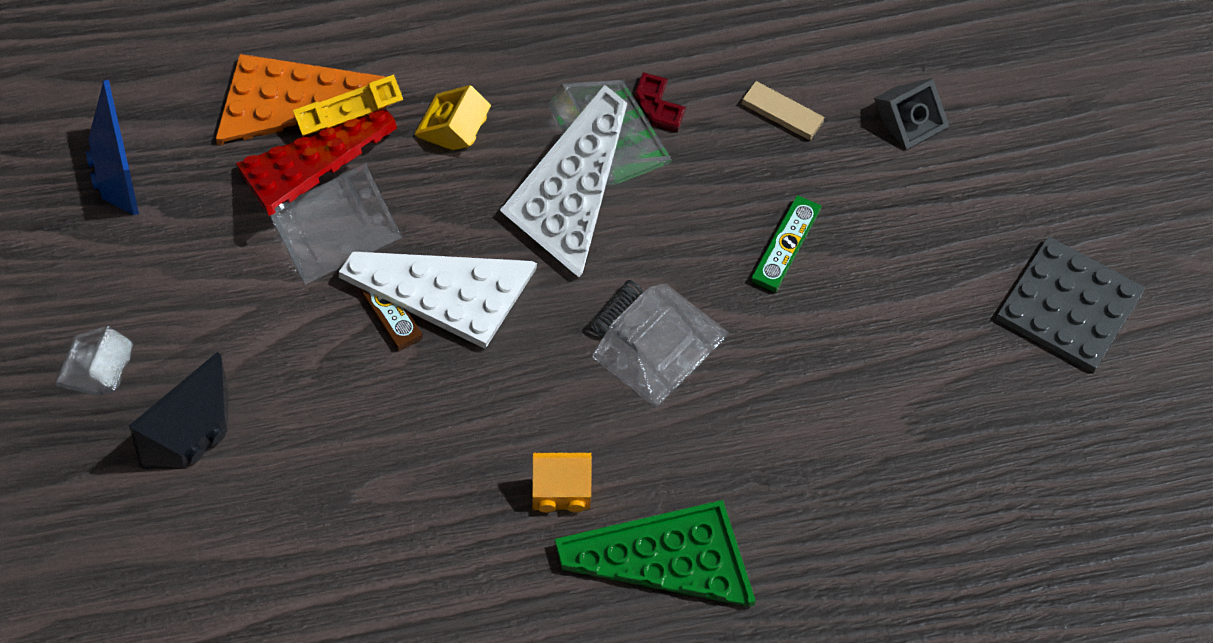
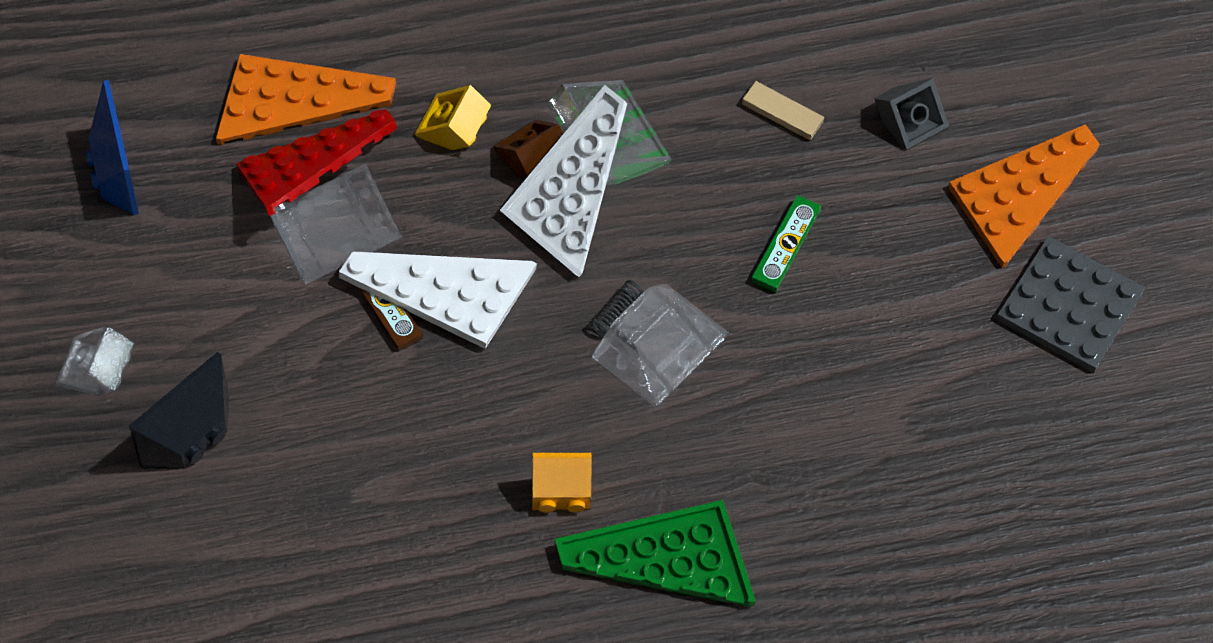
(348, 106): yellow slope -> none
(528, 146): none -> reddish brown slope
(659, 112): dark red tile -> none
(1018, 191): none -> orange wing

